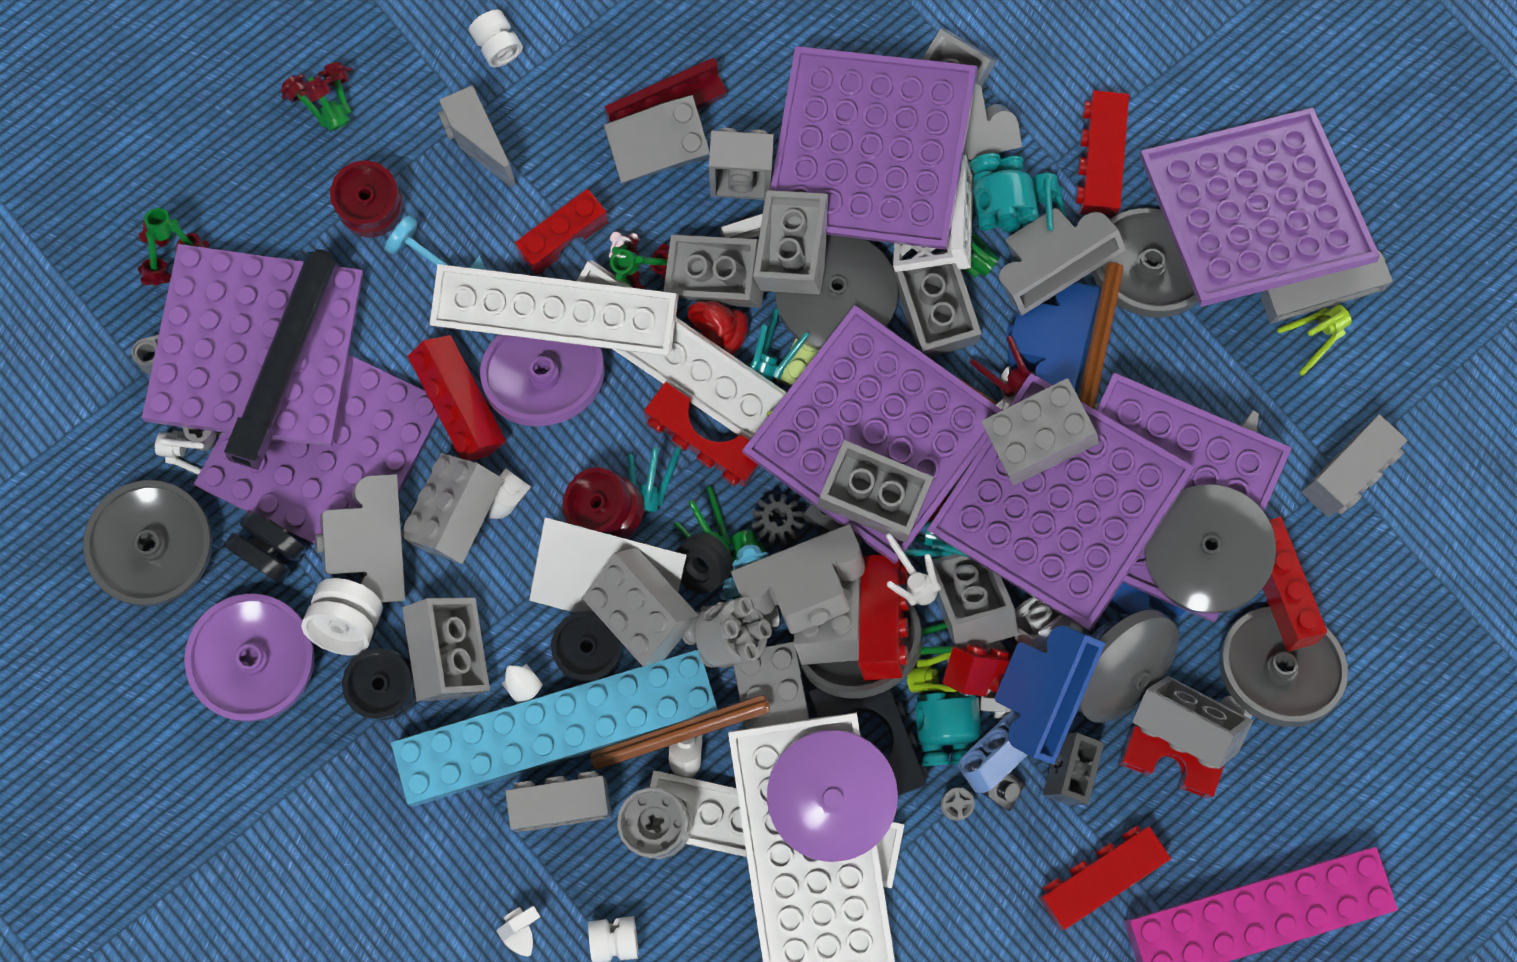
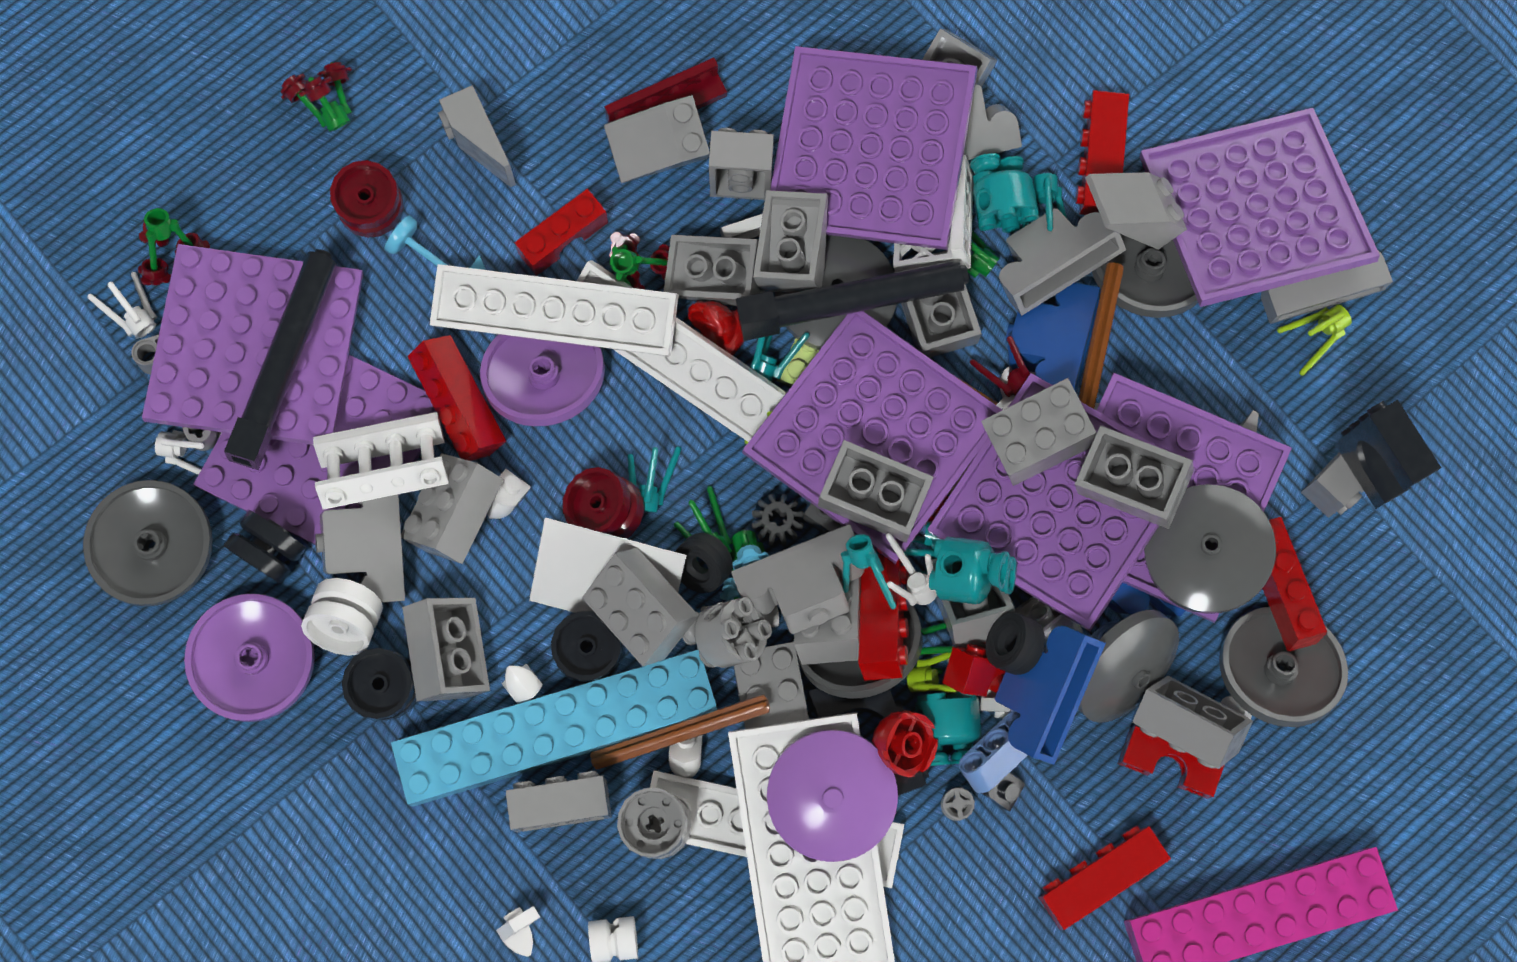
(138, 321): none -> white plant
(376, 441): none -> white fence
(493, 35): white wheel -> none
(670, 413): red arch -> none
(764, 314): none -> black brick
(862, 555): none -> teal plant
(905, 742): none -> red cylinder
(969, 570): none -> teal piece
(1026, 650): none -> black tyre
(1074, 771): dark grey brick -> none
(1134, 477): none -> light grey brick
(1138, 206): none -> light grey slope
(1386, 452): none -> black arch

